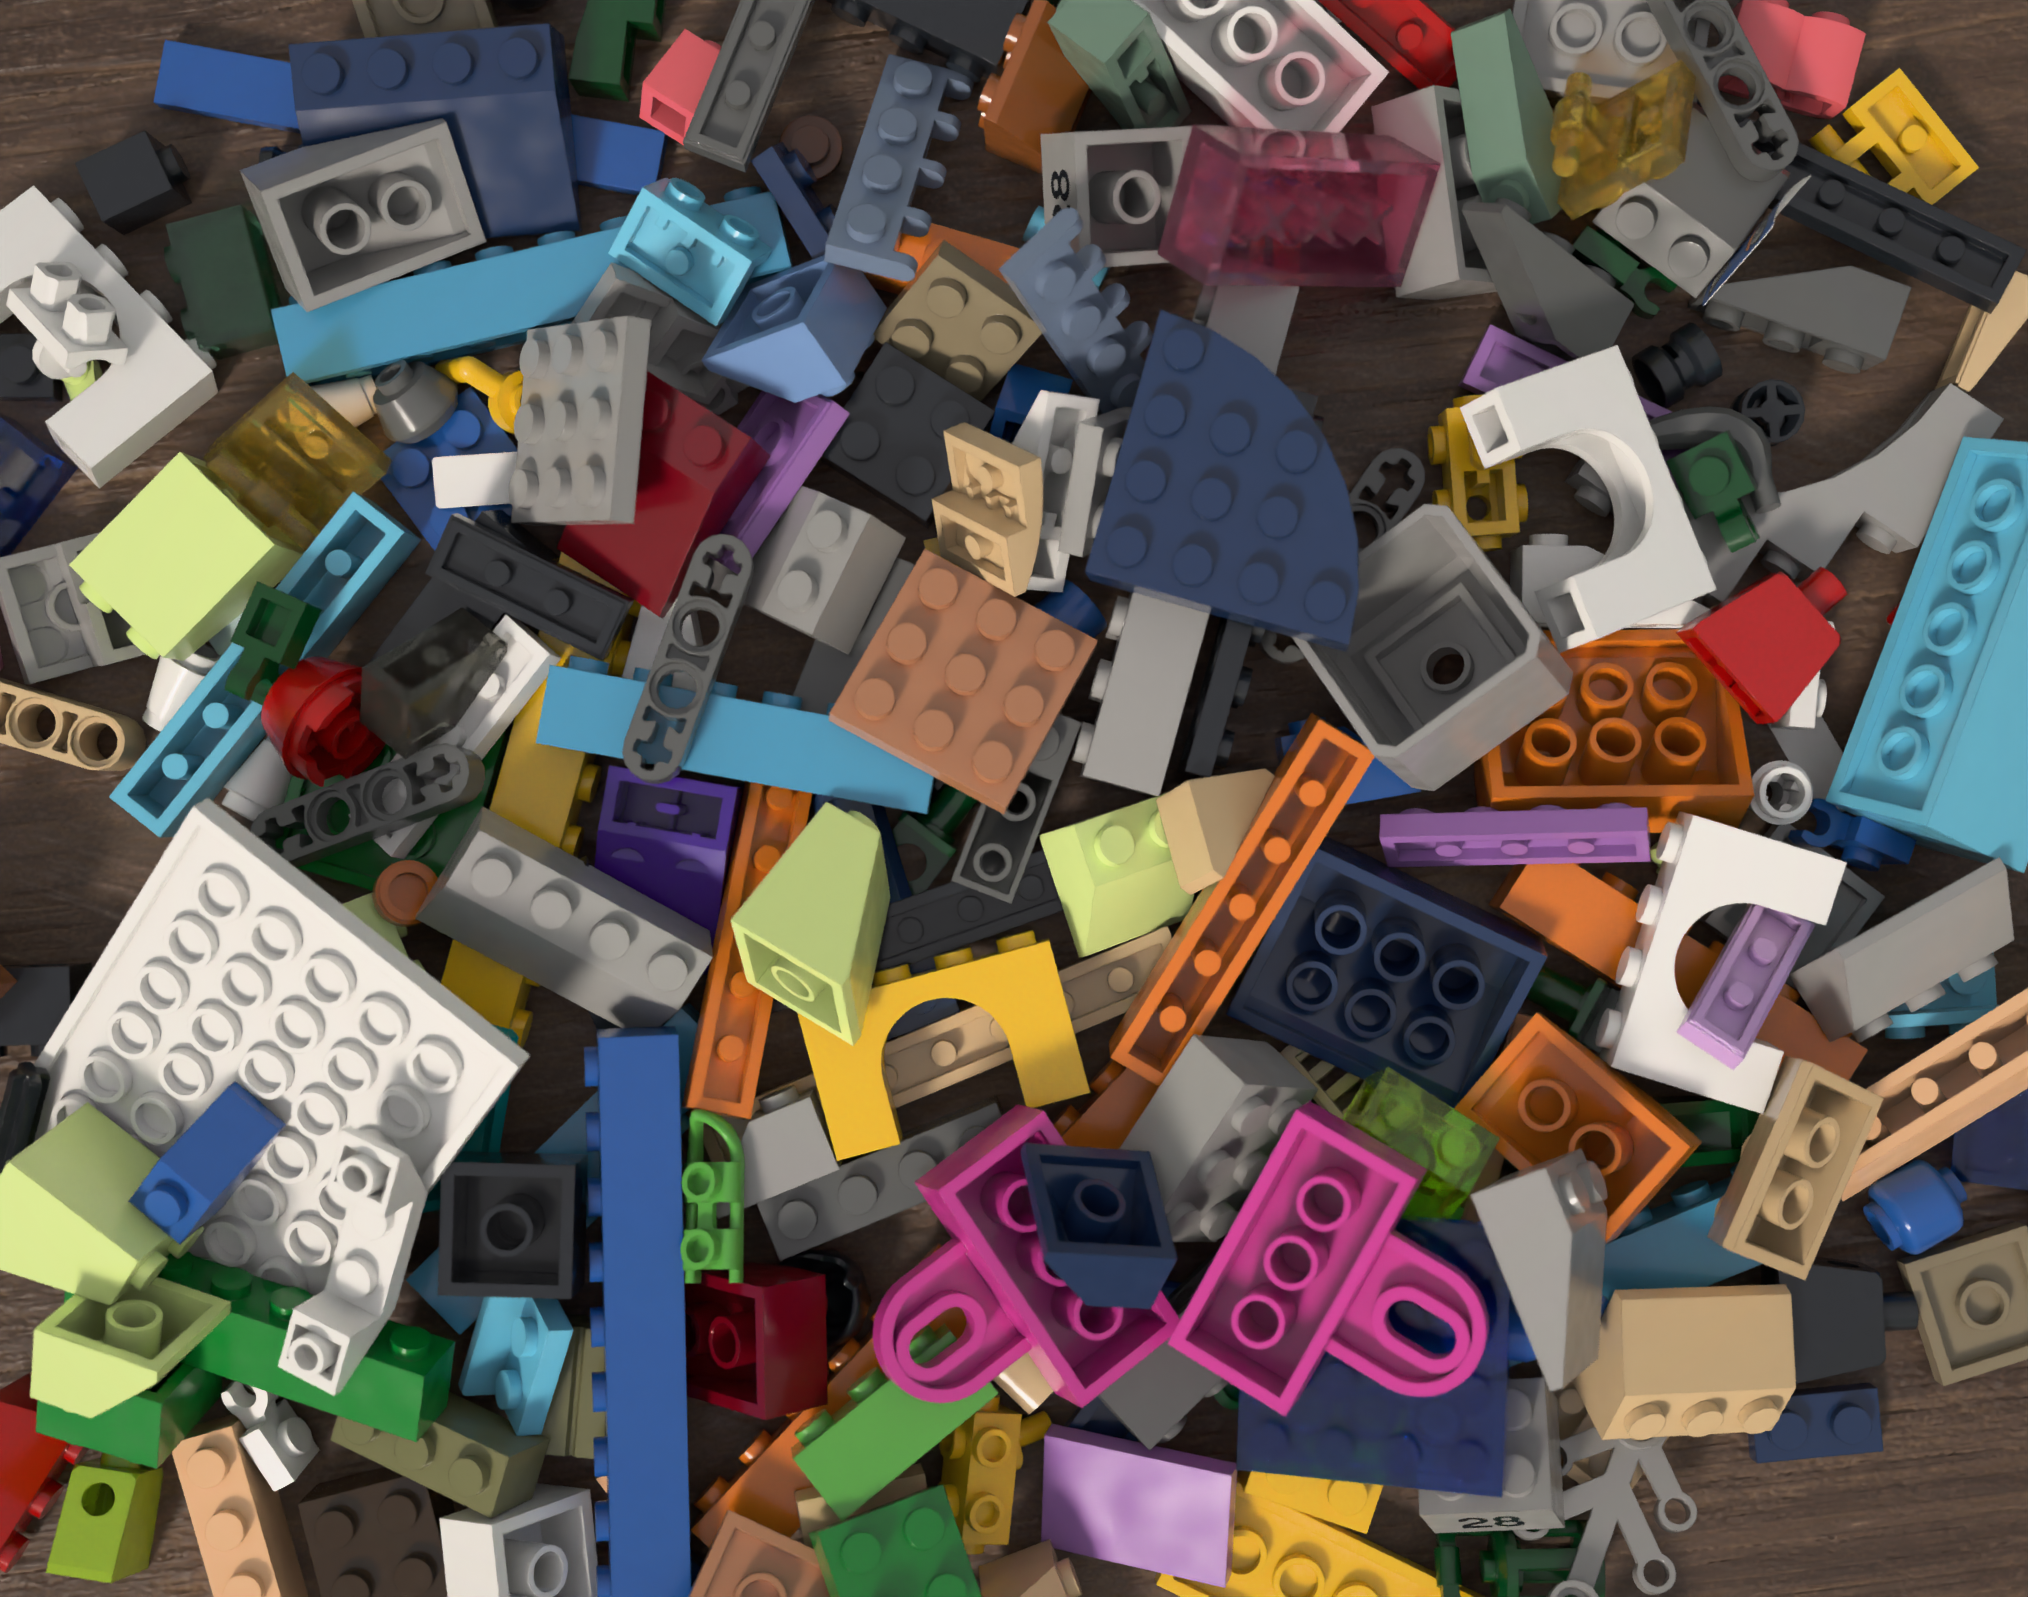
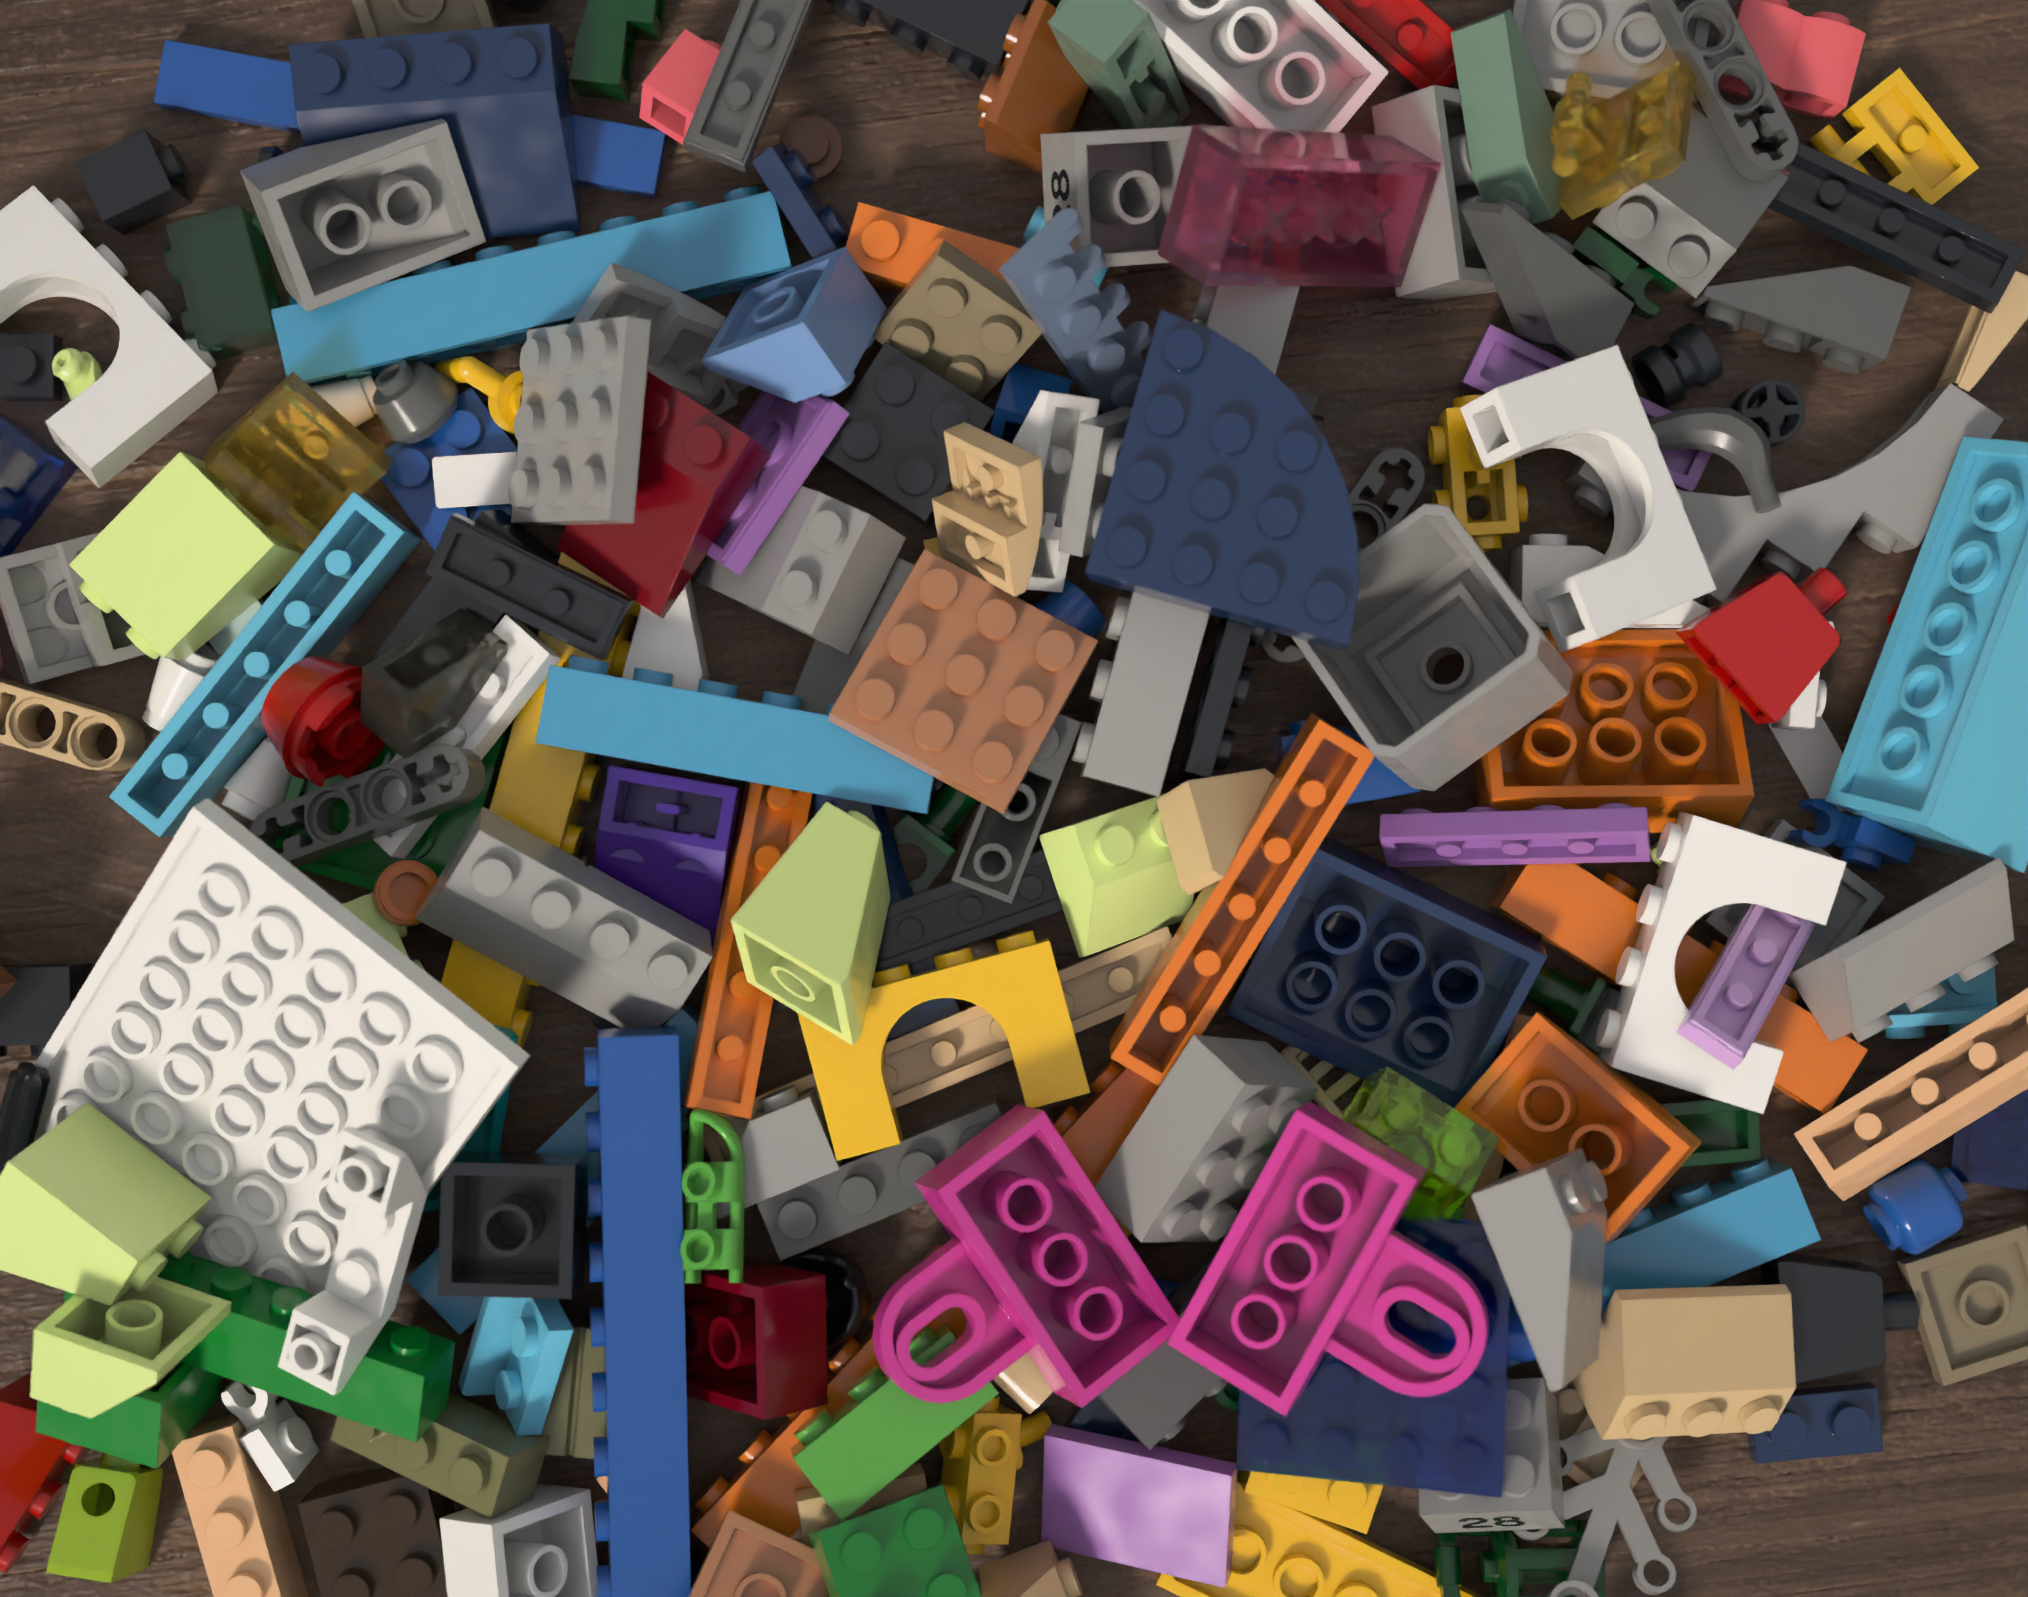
(67, 324): white hips -> none
(207, 1163): blue slope -> none
(272, 633): dark green plate -> none
(680, 656): dark grey beam -> none
(689, 248): medium azure bracket -> none
(892, 164): sand blue hinge -> none
(1100, 1222): dark blue slope -> none
(1714, 480): dark green plate -> none
(1750, 243): sticker -> none
(1790, 792): white cone -> none
(1794, 1167): tan slope -> none

